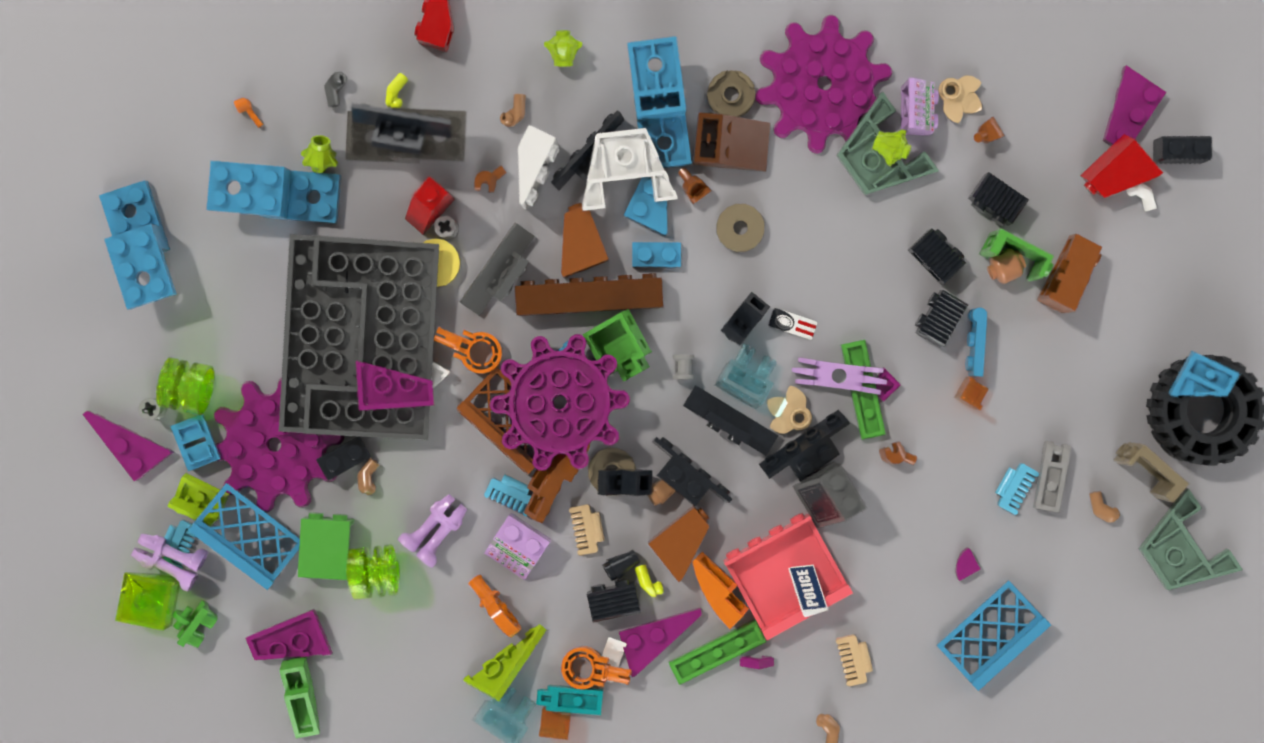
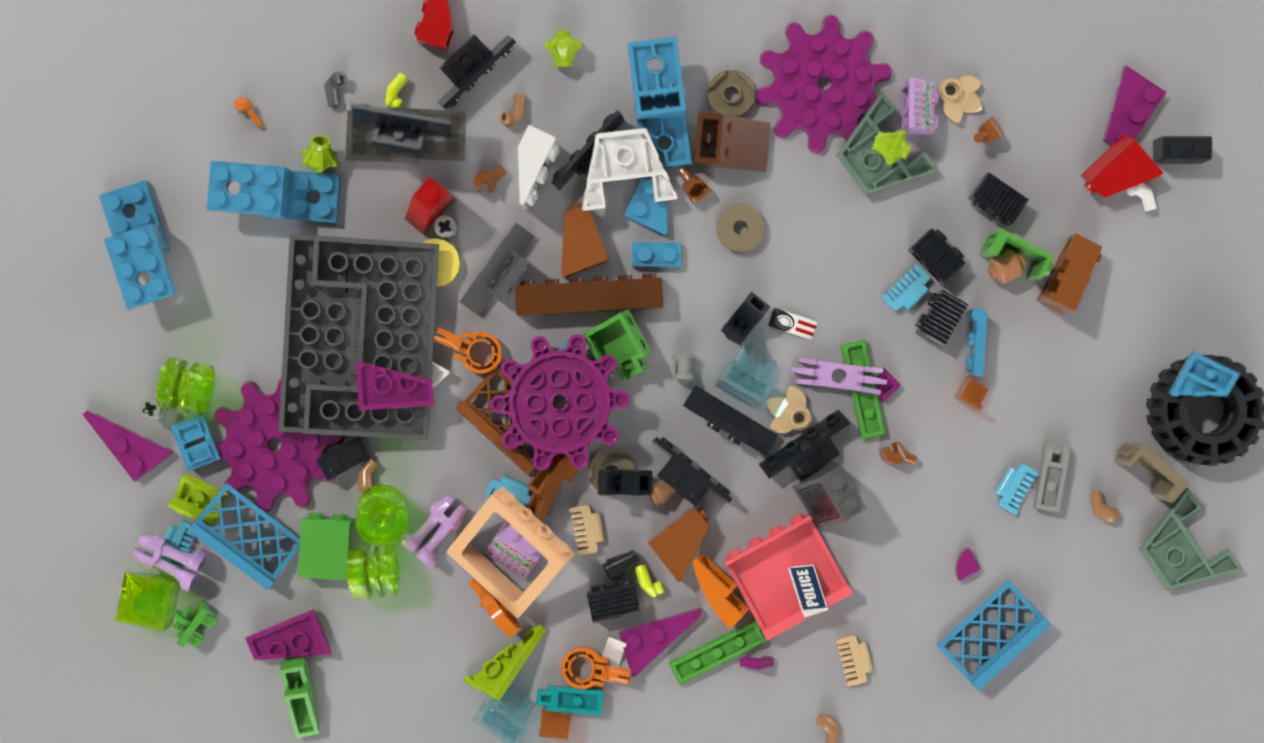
(382, 515): none -> clear neon green wheel
(469, 64): none -> black bracket
(532, 530): none -> light nougat piece
(912, 294): none -> medium azure piece

